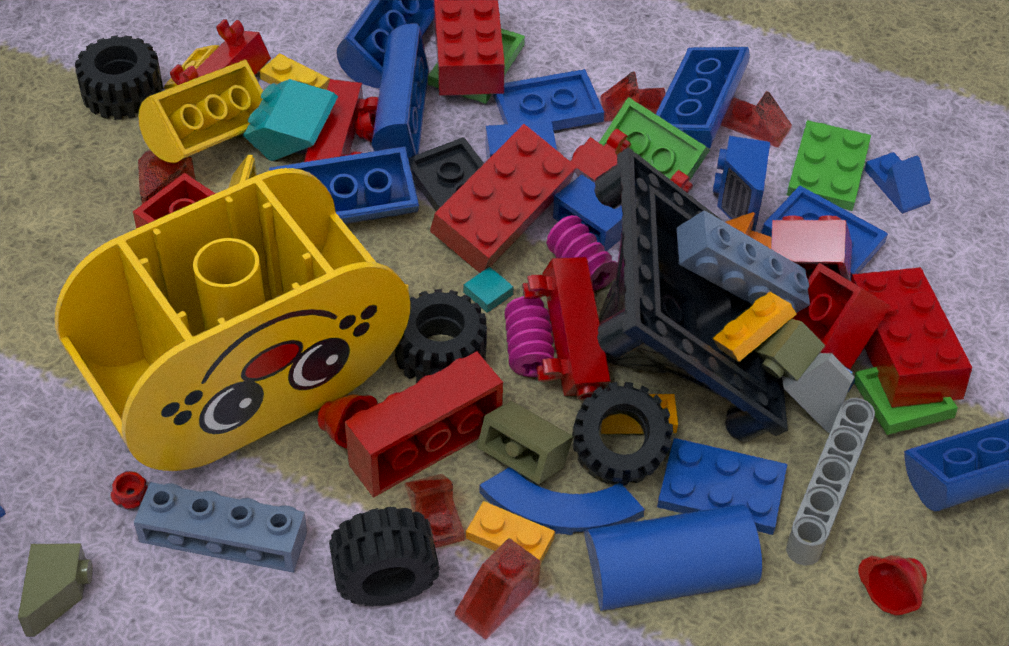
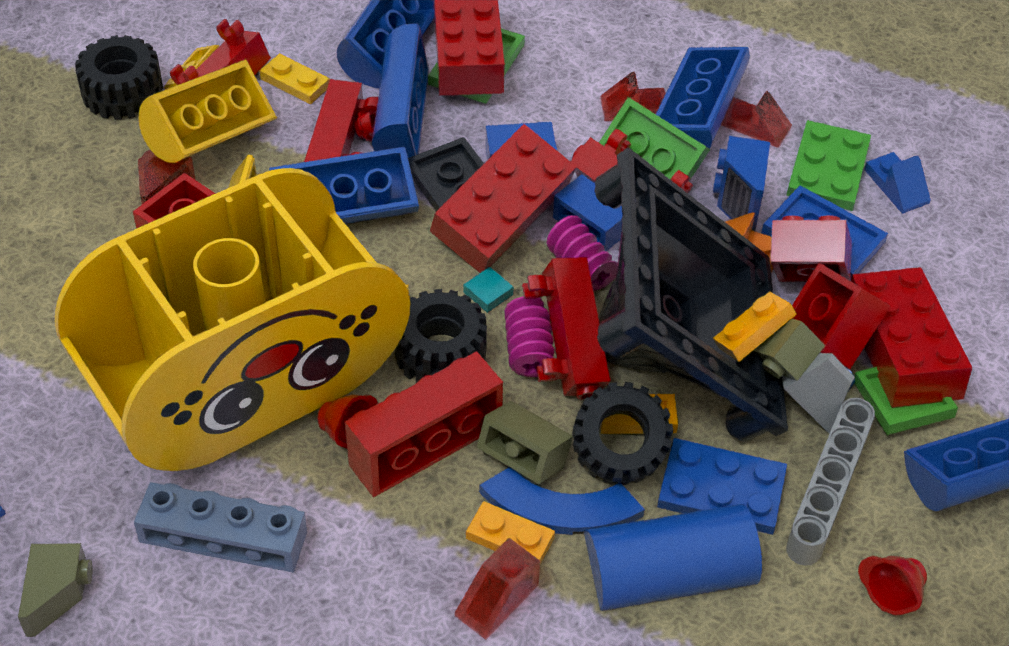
(125, 482): red plate -> none
(288, 118): teal slope -> none
(383, 556): black tyre -> none
(434, 500): clear red slope -> none
(558, 98): blue plate -> none
(739, 262): sand blue brick -> none

